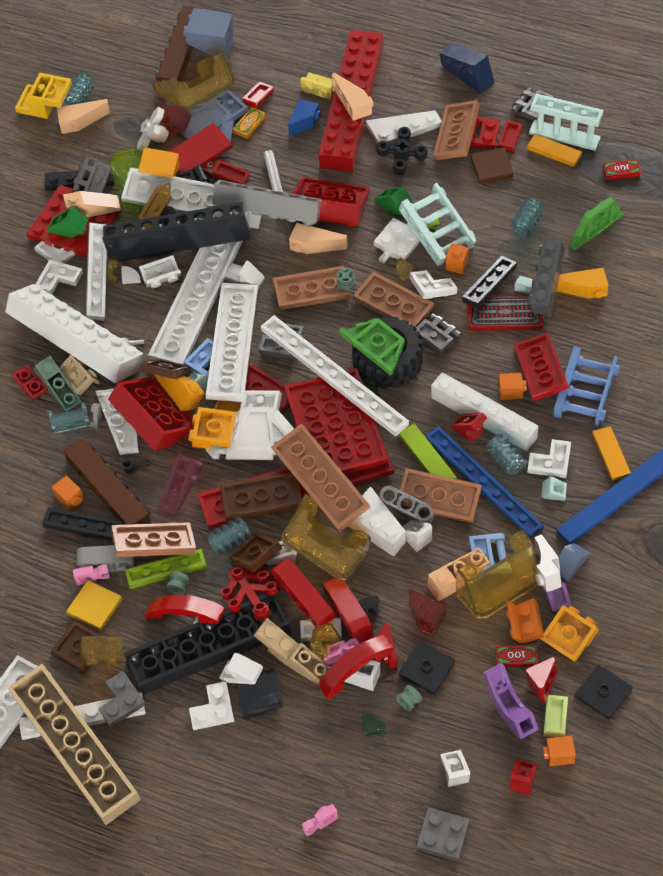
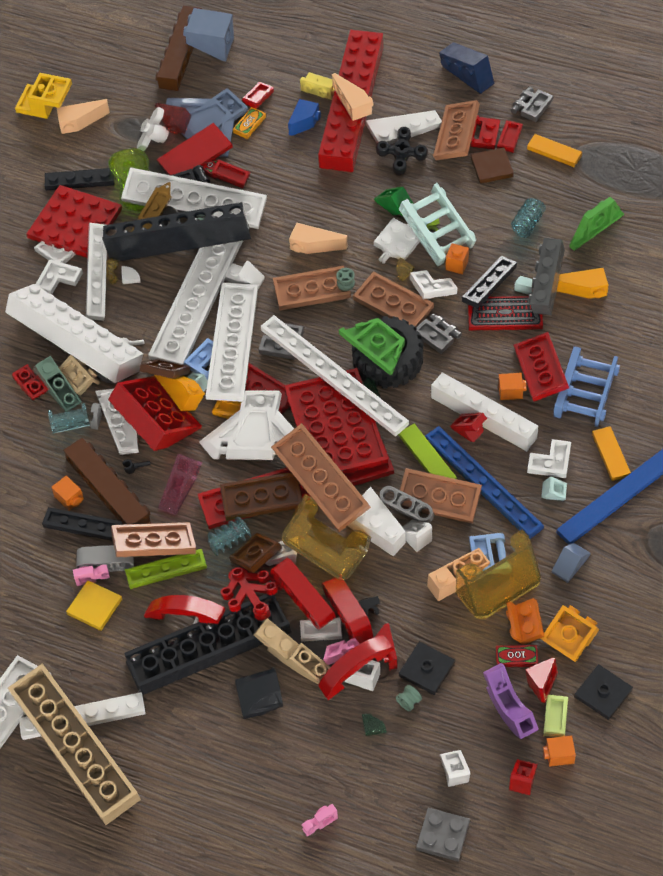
(68, 223): green slope -> none
(69, 646): reddish brown tile -> none
(79, 89): clear light blue piece -> none
(91, 203): light nougat slope -> none
(98, 176): flat silver plate -> none
(101, 649): clear yellow bracket -> none
(126, 700): flat silver plate -> none
(159, 163): light orange slope -> none
(160, 271): white bracket -> none
(177, 583): sand green wheel -> none
(212, 428): light orange plate -> none
(213, 79): clear yellow windscreen -> none
(217, 711): white plate -> none
(241, 670): white slope -> none
(268, 202): light grey brick -> none
(273, 172): white axle -> none
(322, 638): clear yellow bracket -> none
(340, 201): red slope -> none
(426, 611): clear red slope -> none
(506, 455): clear light blue piece -> none
(549, 569): white slope -> none
(558, 597): medium lavender bracket -> none
(569, 111): light aqua fence -> none
(621, 169): red tile -> none

